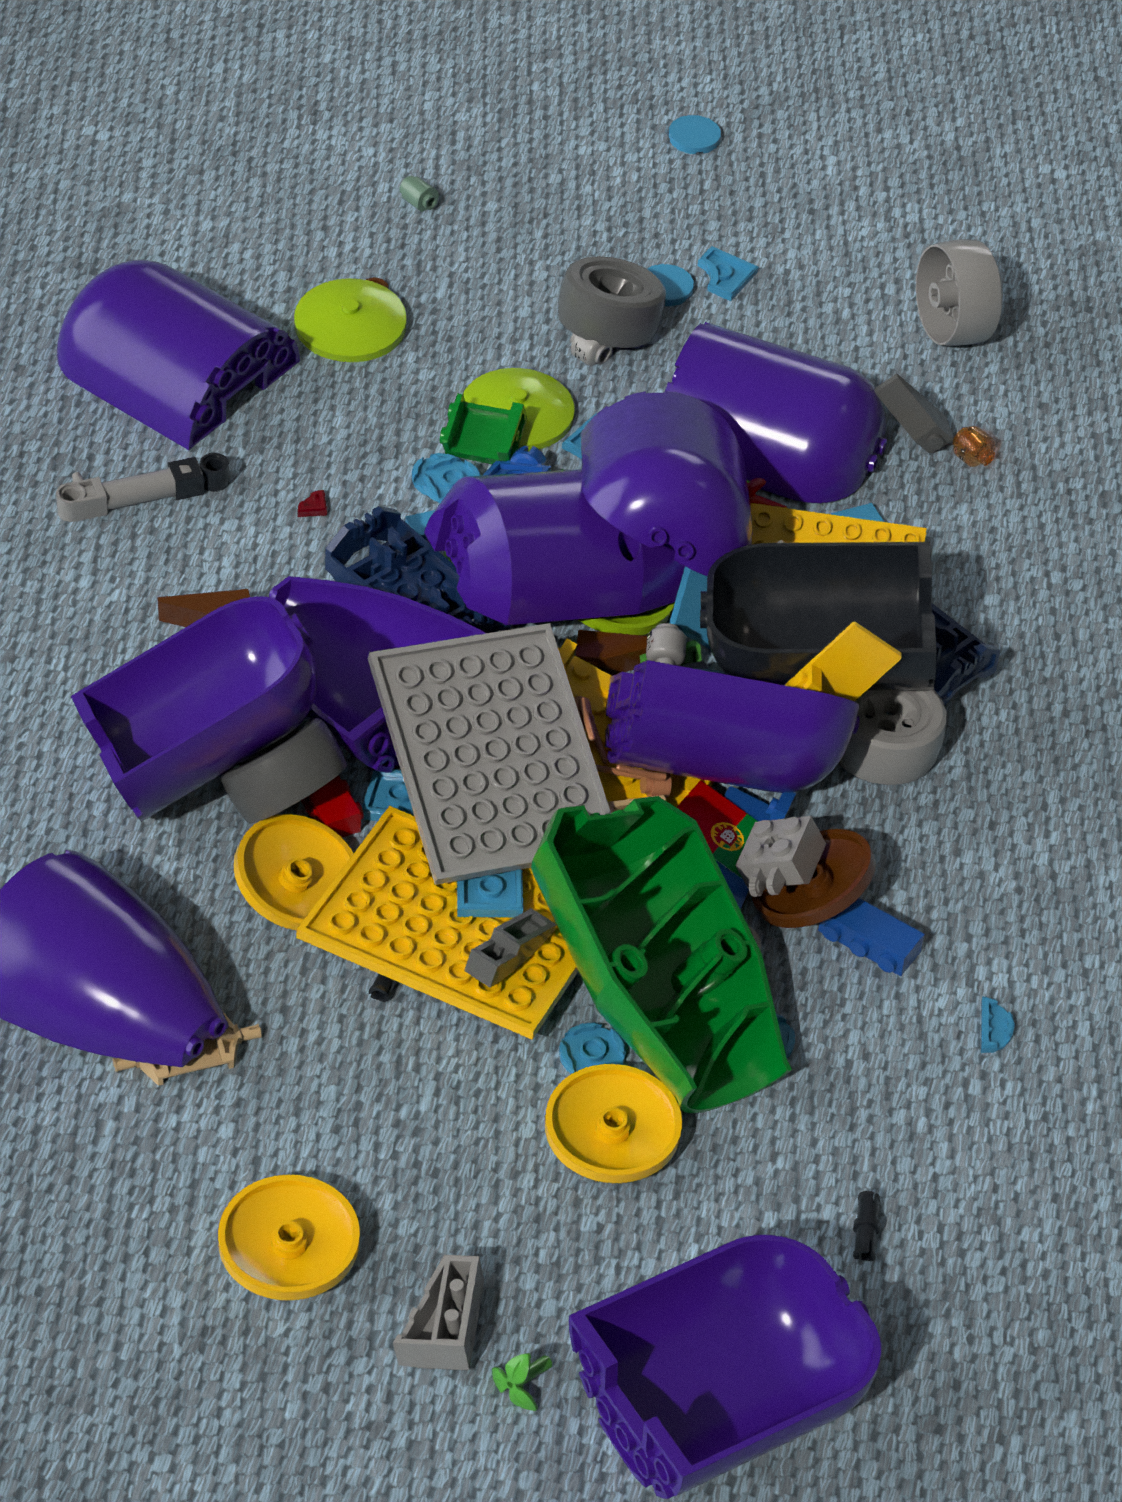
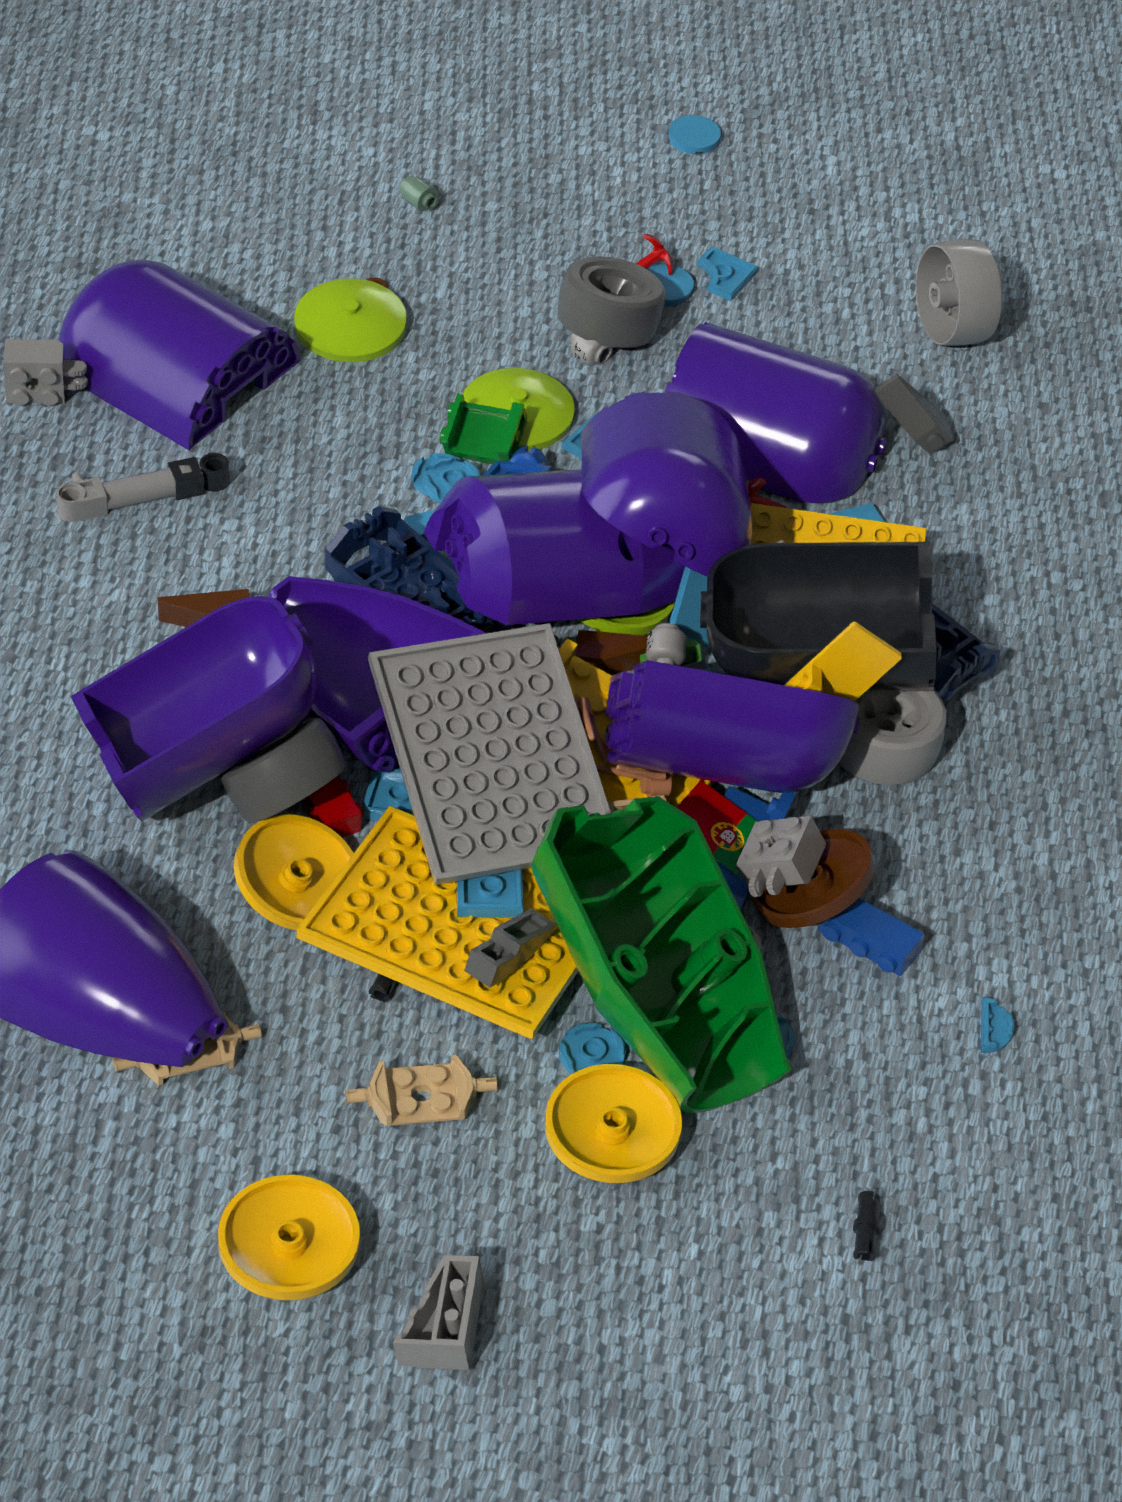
(38, 372): none -> light grey hinge
(313, 505): dark red tile -> none
(447, 1084): none -> tan plate
(519, 1372): bright green plant -> none
(657, 254): none -> red plant
(724, 1359): dark purple cylinder -> none
(974, 446): clear orange head -> none

